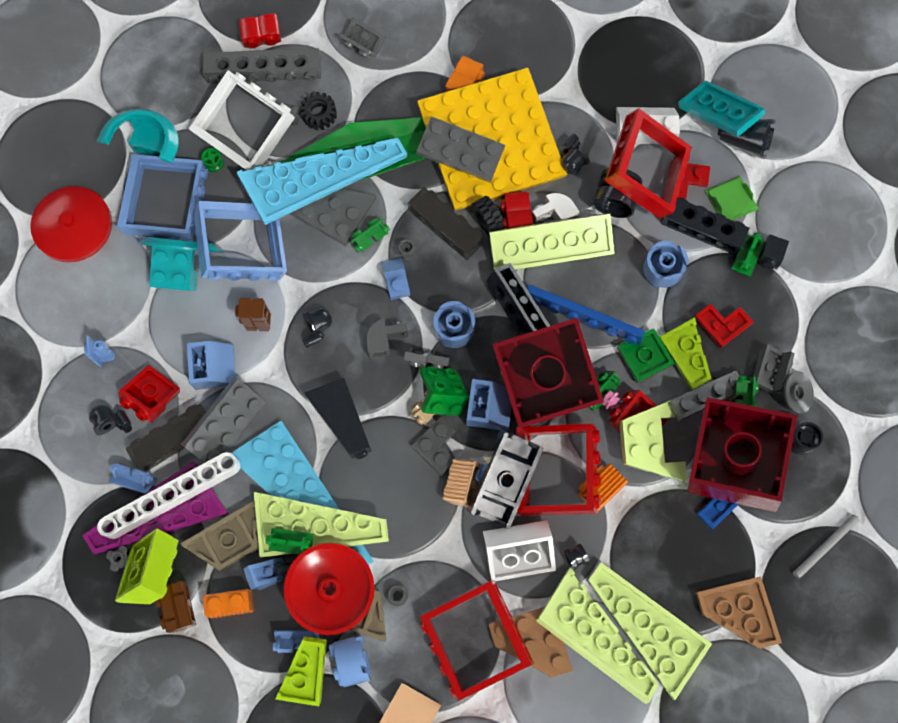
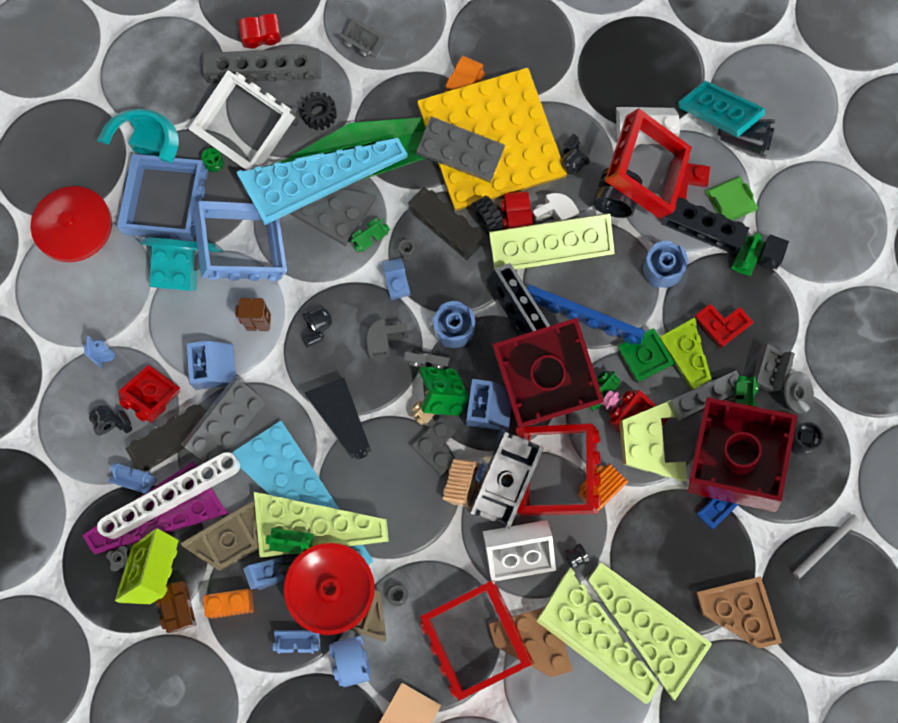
(305, 676): lime wing -> none

